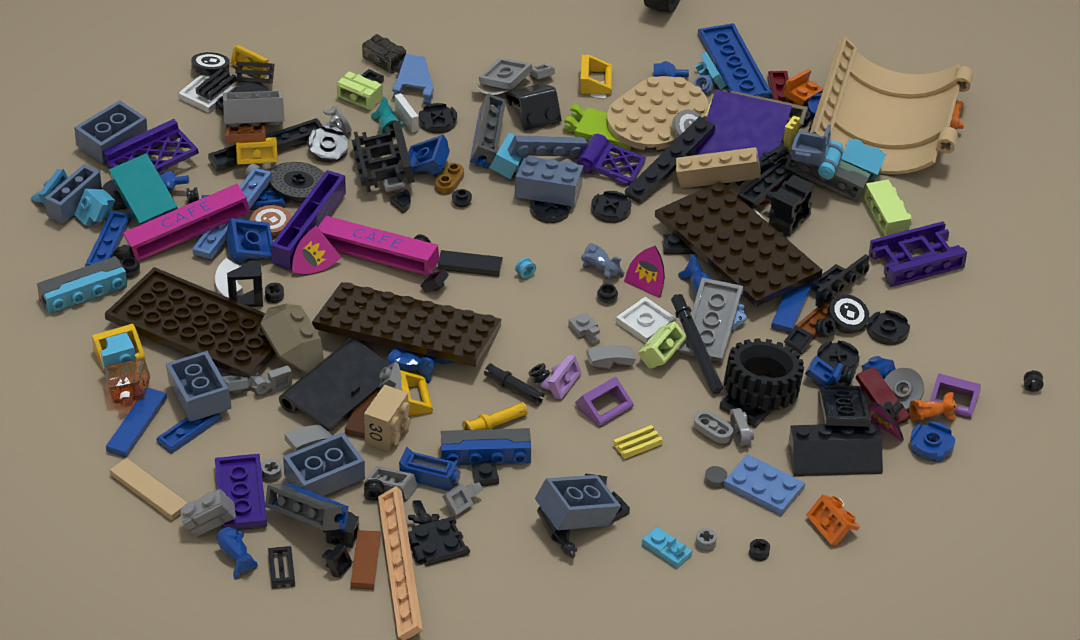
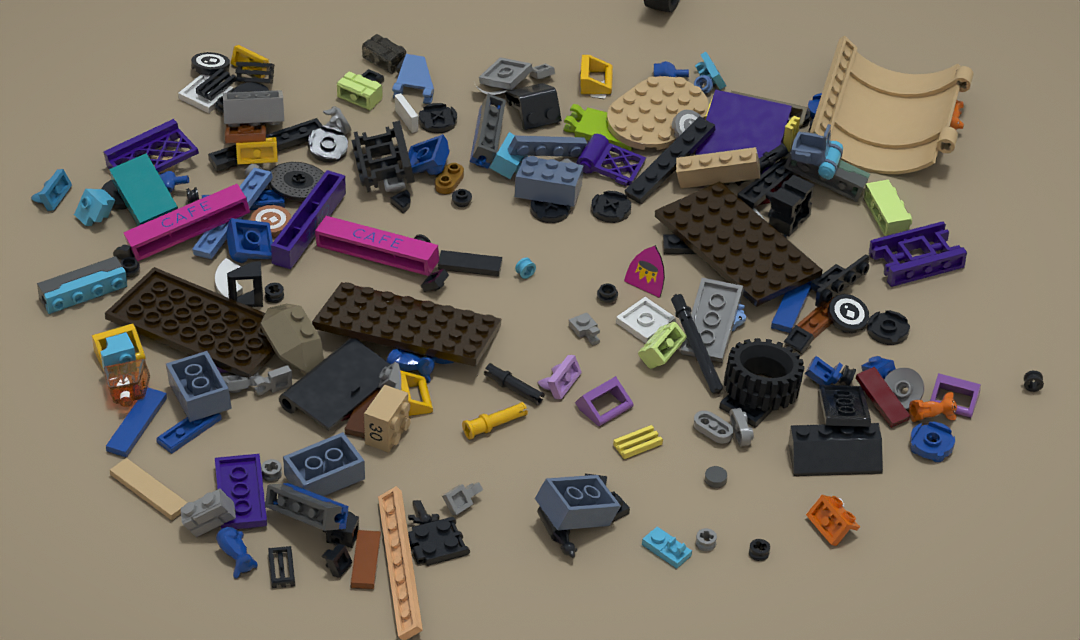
(65, 198): sand blue brick -> none
(109, 129): sand blue brick -> none
(109, 237): blue tile -> none
(306, 436): light grey slope -> none
(313, 253): dark pink shield -> none
(373, 489): black bush -> none
(385, 115): teal animal -> none
(404, 481): light grey slope -> none
(430, 470): blue window -> none
(486, 446): blue piece -> none
(486, 474): black plate -> none
(539, 373): black bush -> none
(598, 258): sand blue animal -> none
(605, 356): light grey slope -> none
(694, 271): blue animal -> none
(734, 60): blue tile -> none
(764, 484): medium blue plate -> none
(776, 83): dark red tile -> none
(800, 89): orange bracket -> none
(825, 327): black bush -> none
(839, 352): black tile -> none
(863, 157): medium azure brick -> none
(885, 416): shield -> none

